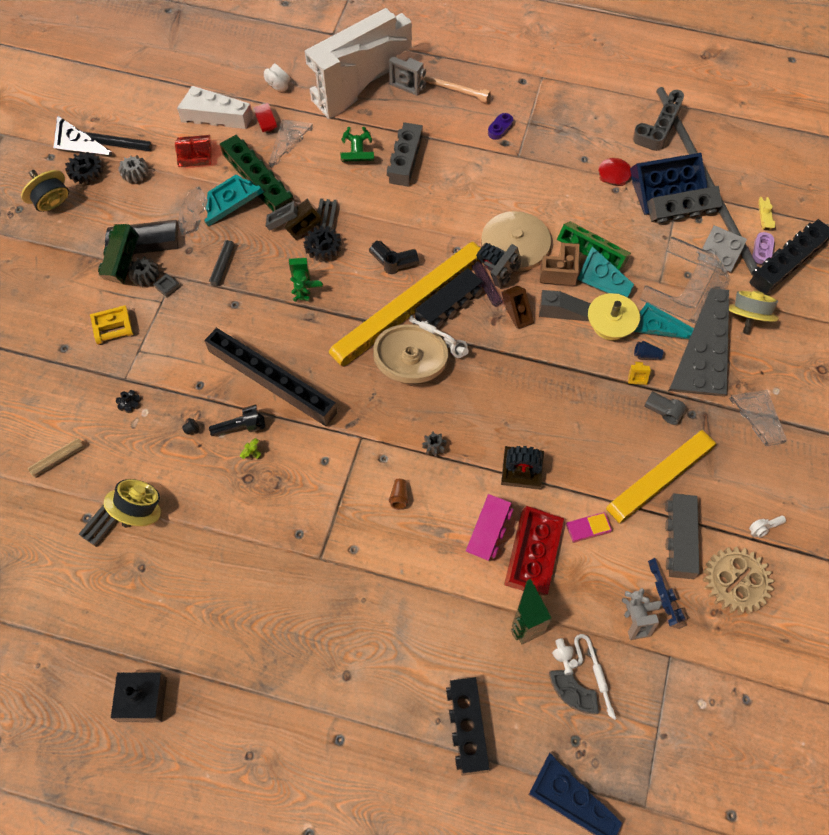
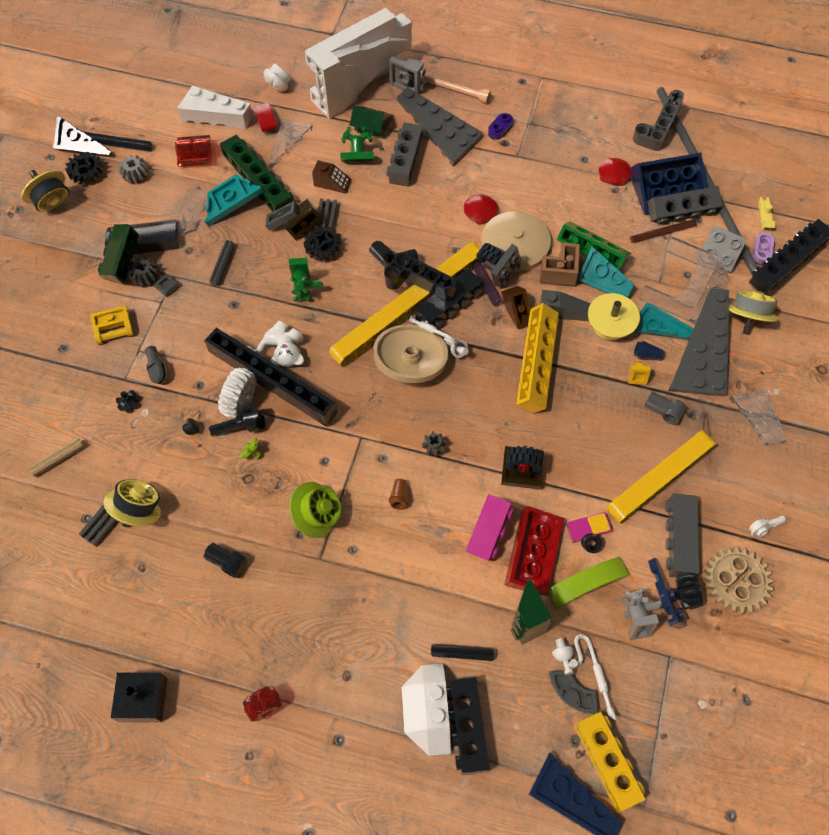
(155, 366): none -> dark grey arm
(228, 561): none -> black piece
(237, 392): none -> white gear
(262, 703): none -> clear red gear
(286, 352): none -> white animal
(314, 509): none -> lime piece
(330, 177): none -> reddish brown slope
(372, 119): none -> dark green slope
(420, 274): none -> black beam
(427, 710): none -> white wedge
(441, 127): none -> dark grey wing
(462, 652): none -> black axle
(480, 208): none -> red dish
(537, 359): none -> yellow brick
(587, 581): none -> lime slope
(593, 549): none -> black bush
(620, 798): none -> yellow brick
(664, 230): none -> copper bar
(689, 591): none -> black gear

